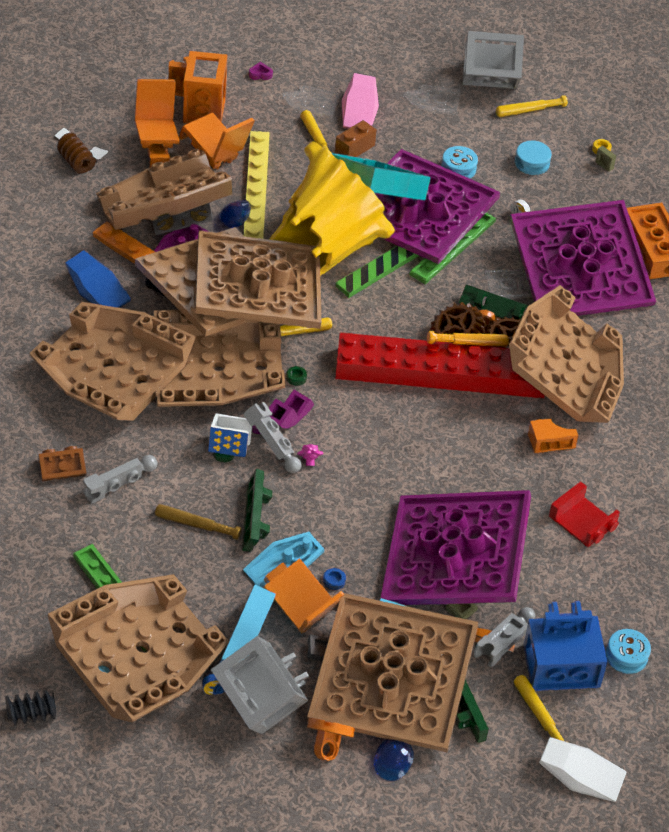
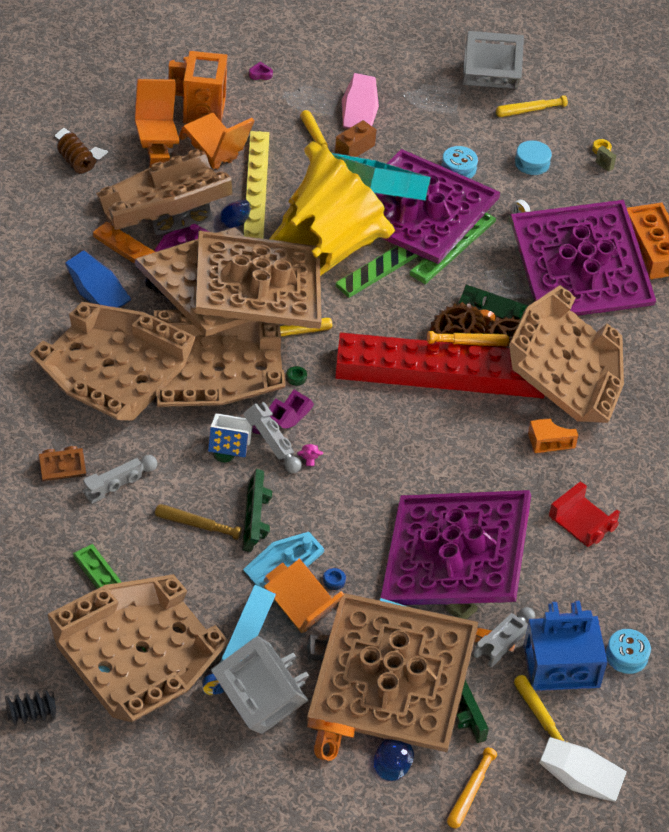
(467, 796): none -> light orange piece

